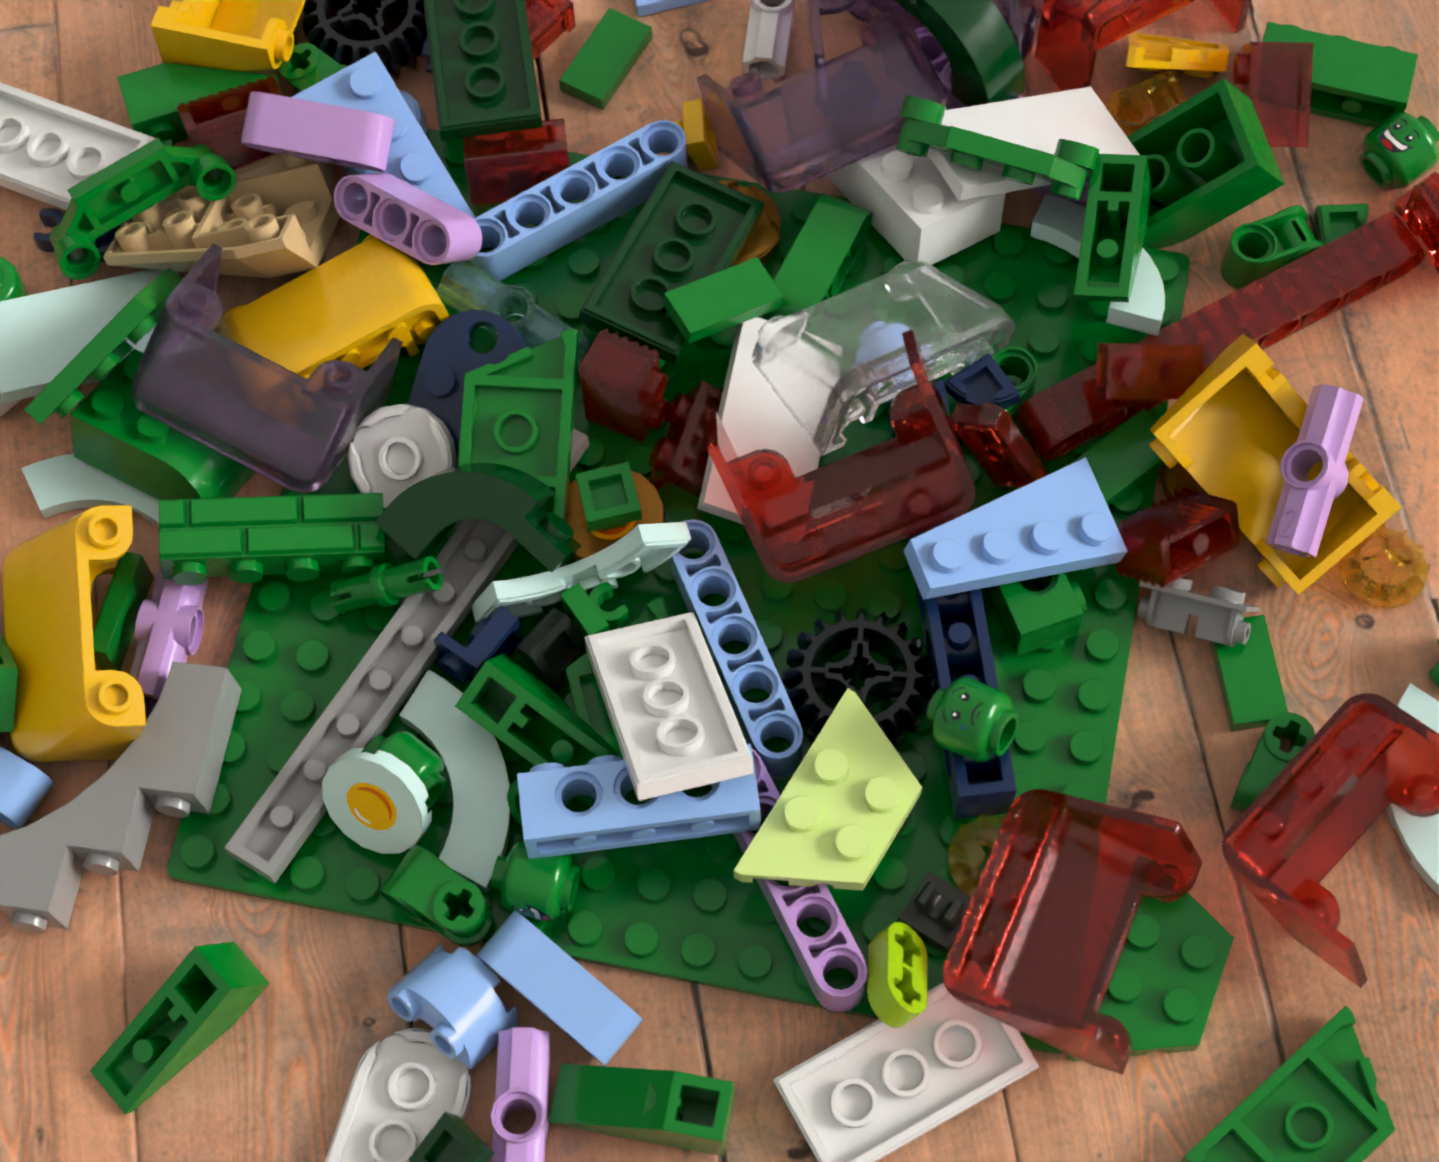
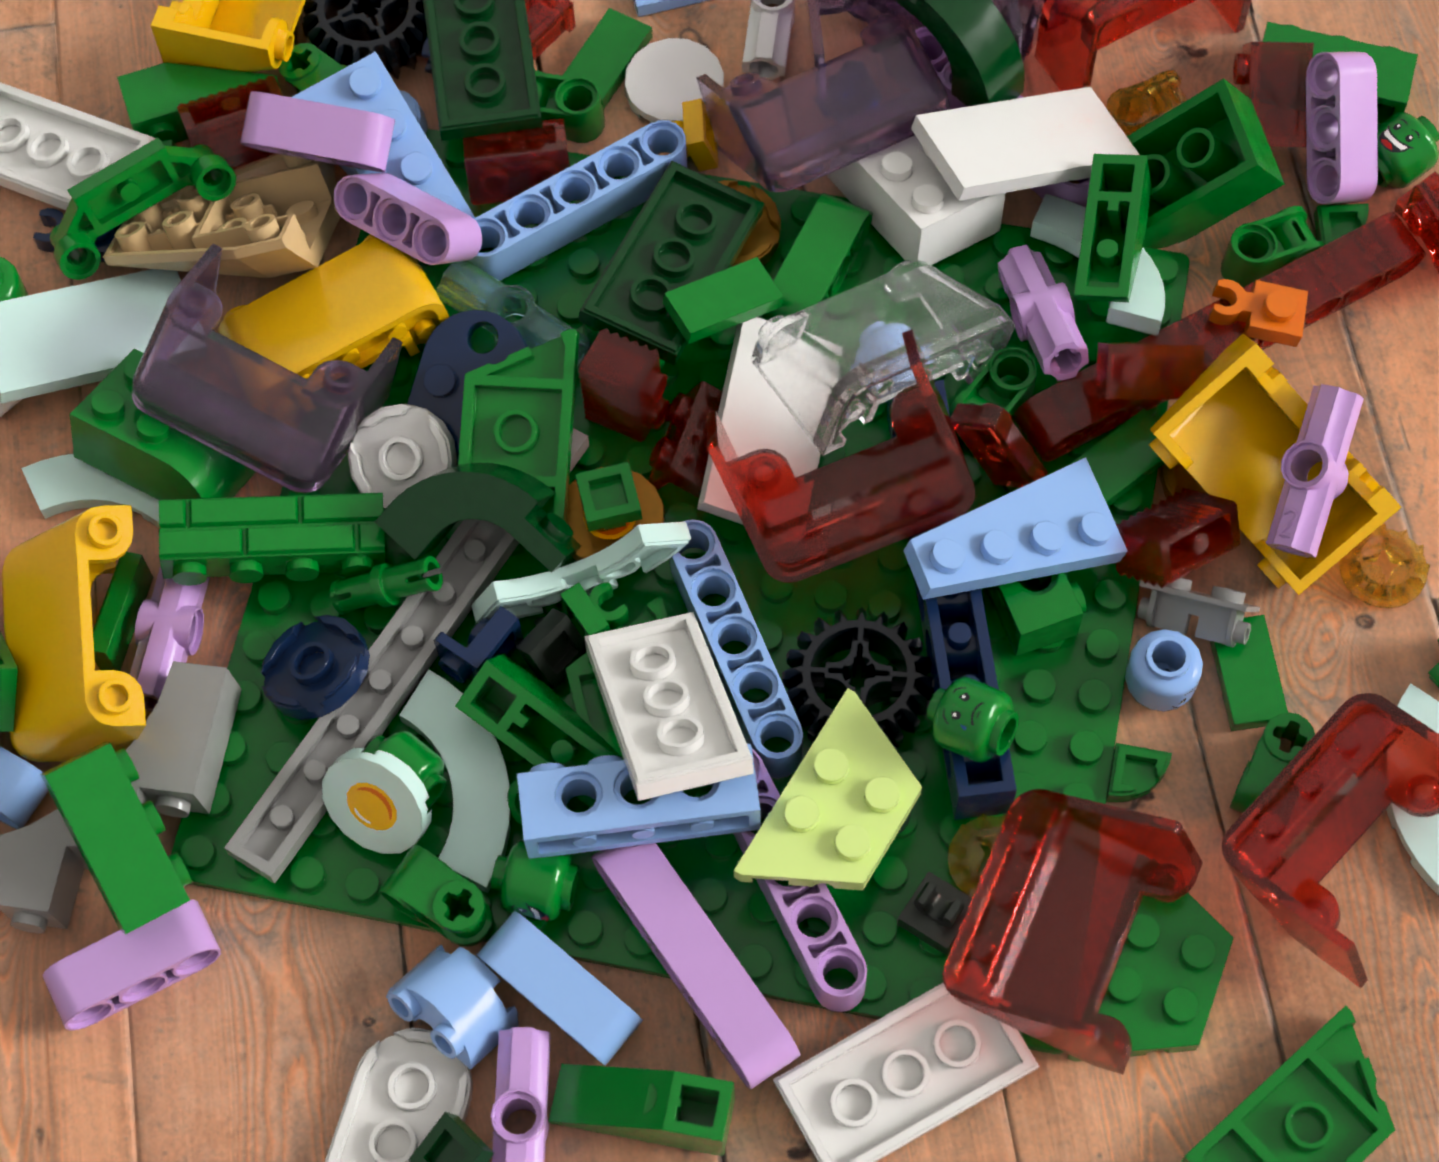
(105, 349): green plate -> none
(118, 835): none -> green brick
(130, 966): none -> lavender beam
(179, 1022): green slope -> none
(315, 667): none -> dark blue tile
(563, 96): none -> green piece
(666, 76): none -> white tile
(698, 961): none -> lavender beam
(897, 975): lime beam -> none
(982, 384): dark blue tile -> none
(1020, 164): green plate -> none
(1043, 313): none -> lavender piece
(1135, 772): none -> green tile
(1163, 52): yellow wing -> none
(1163, 670): none -> light blue head
(1269, 310): none -> orange plate
(1341, 127): none -> lavender beam

